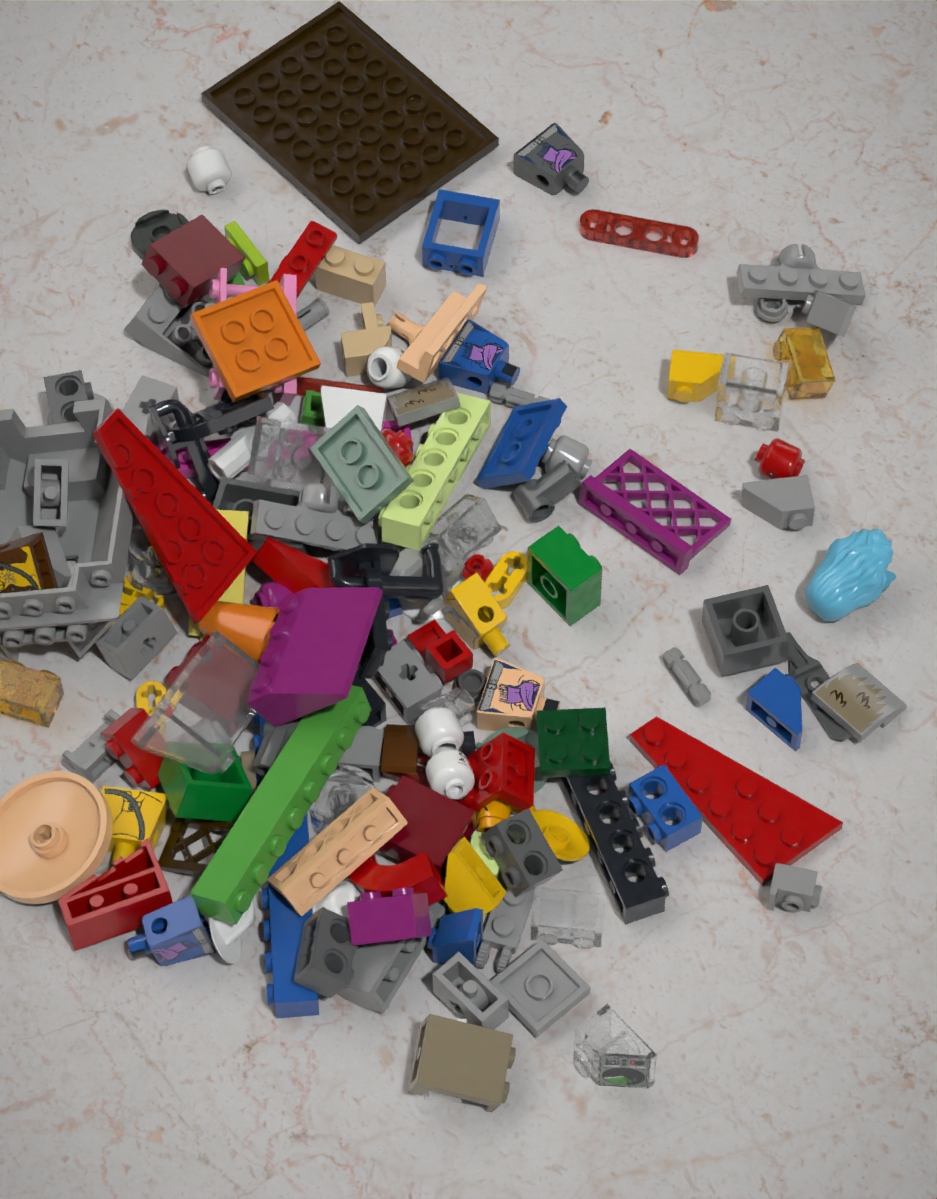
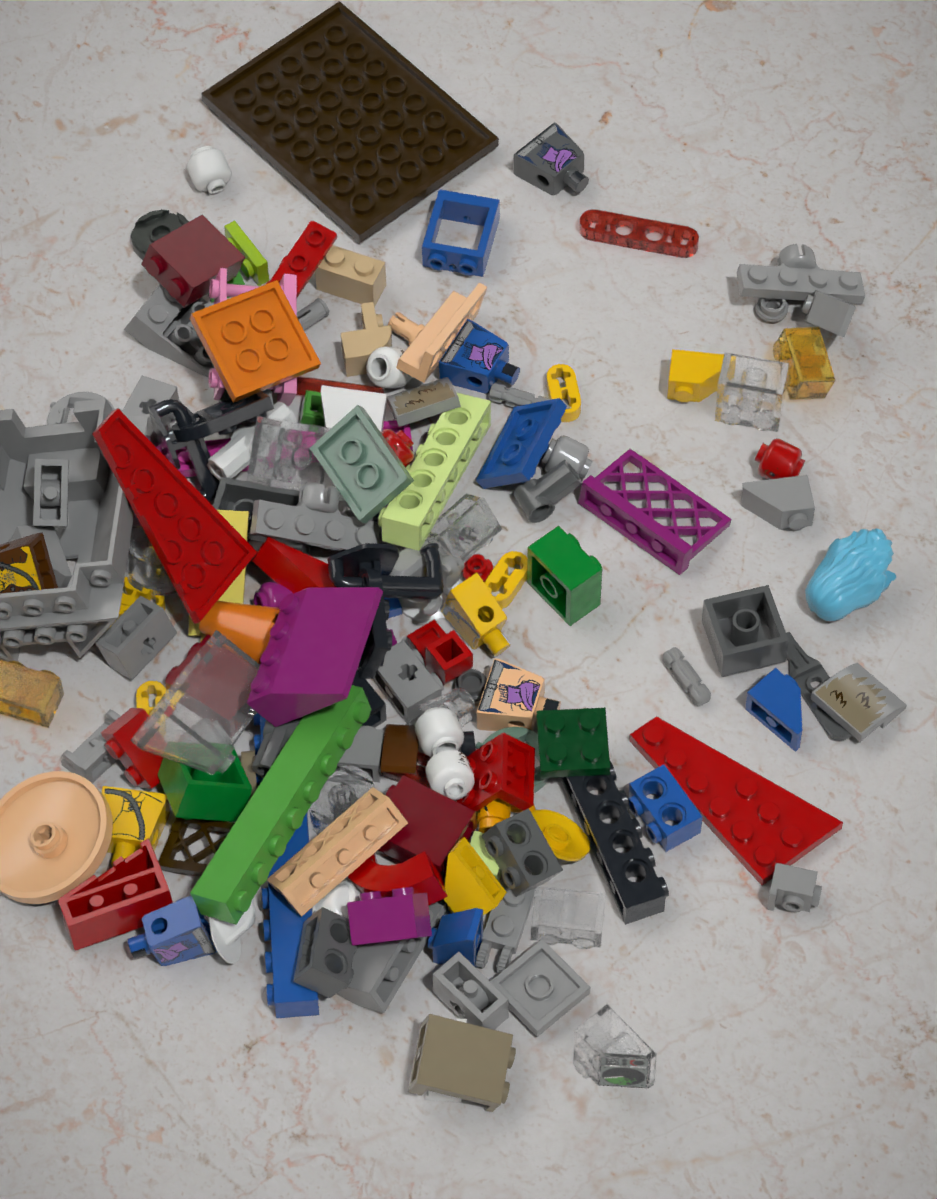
(57, 391): dark grey brick -> none
(569, 392): none -> yellow beam

